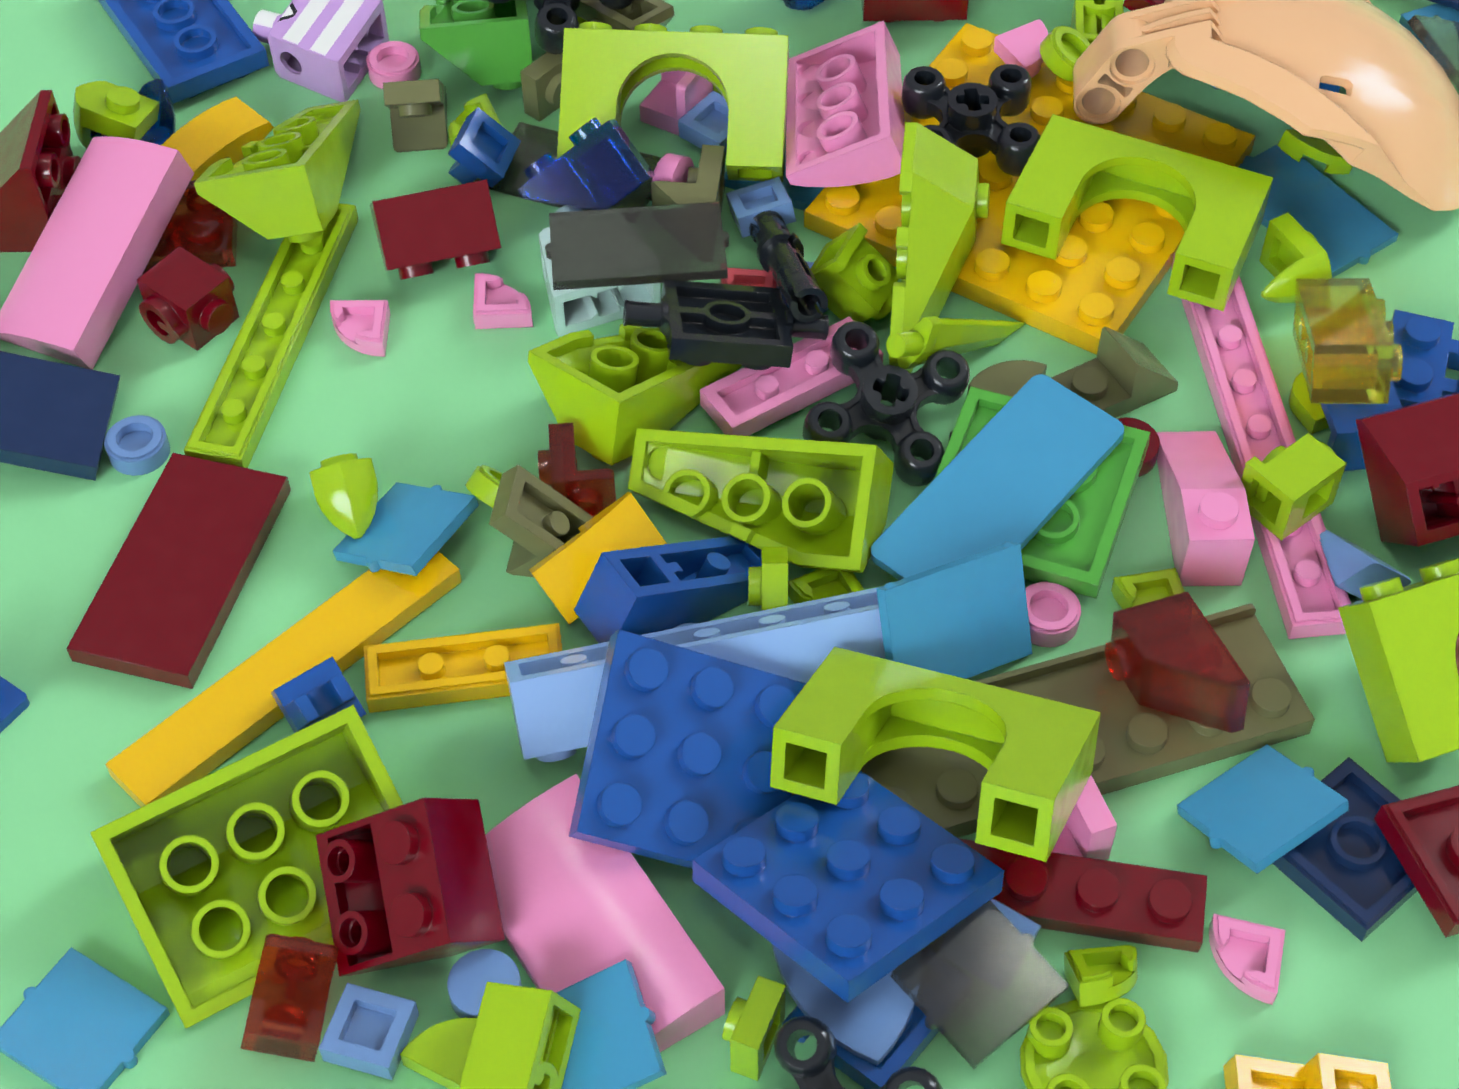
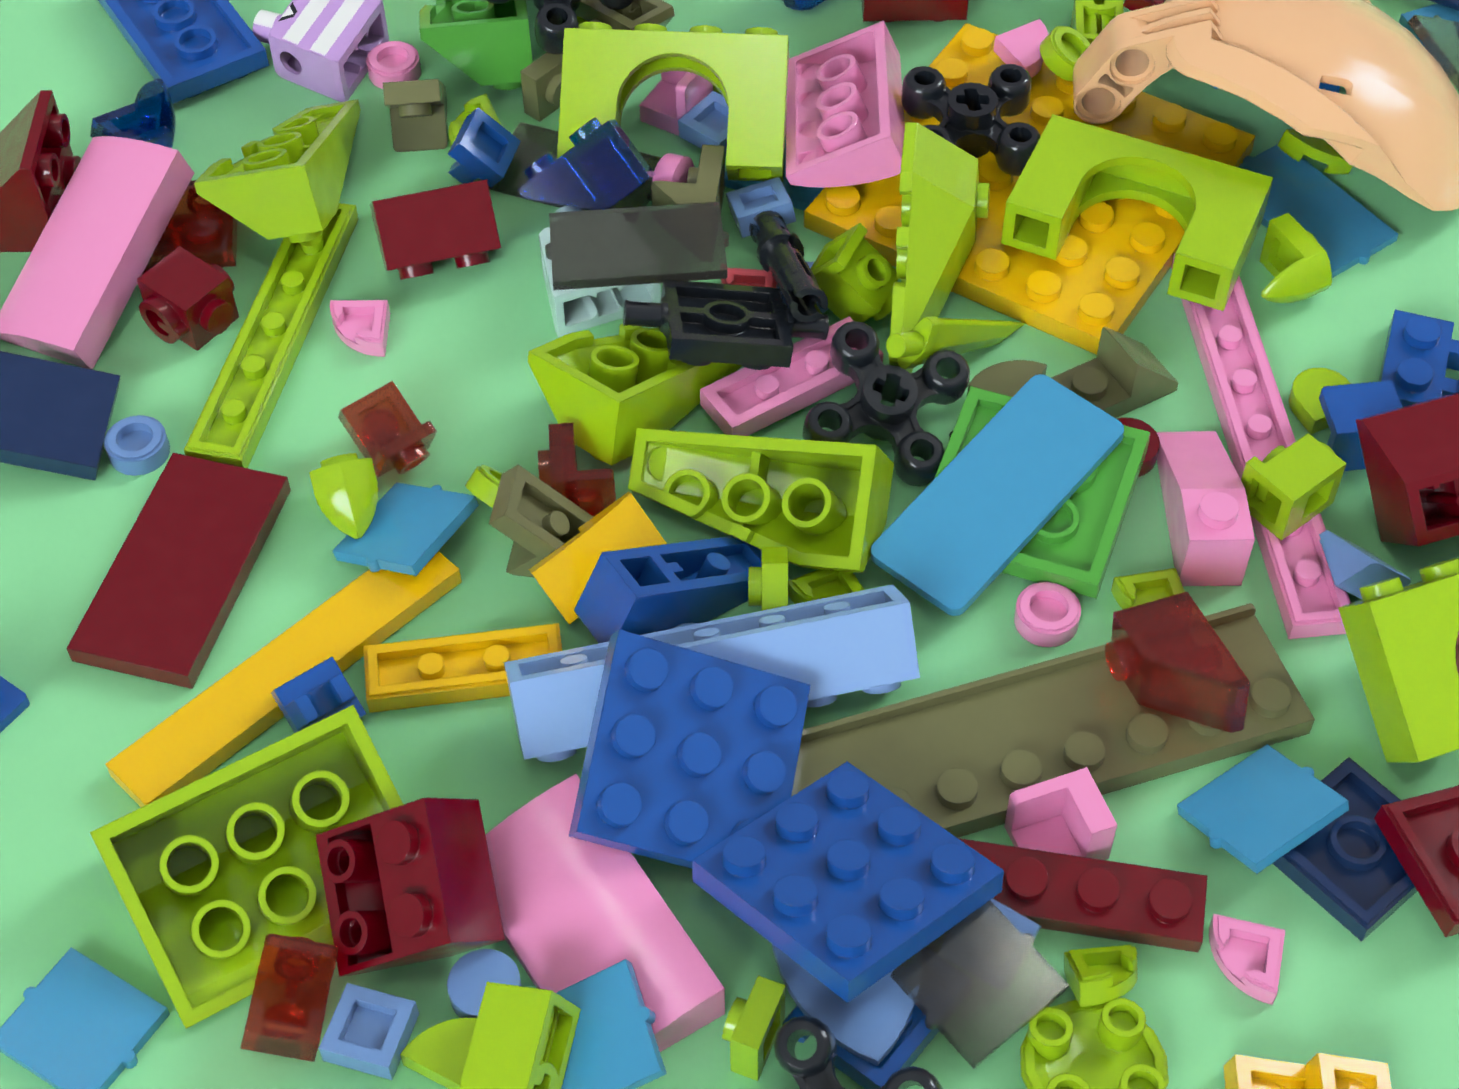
(112, 111): lime plate -> none
(218, 134): yellow slope -> none
(388, 430): none -> clear red bracket
(499, 304): bright pink tile -> none
(869, 705): lime arch -> none
(959, 614): dark azure piece -> none
(1344, 341): clear yellow brick -> none

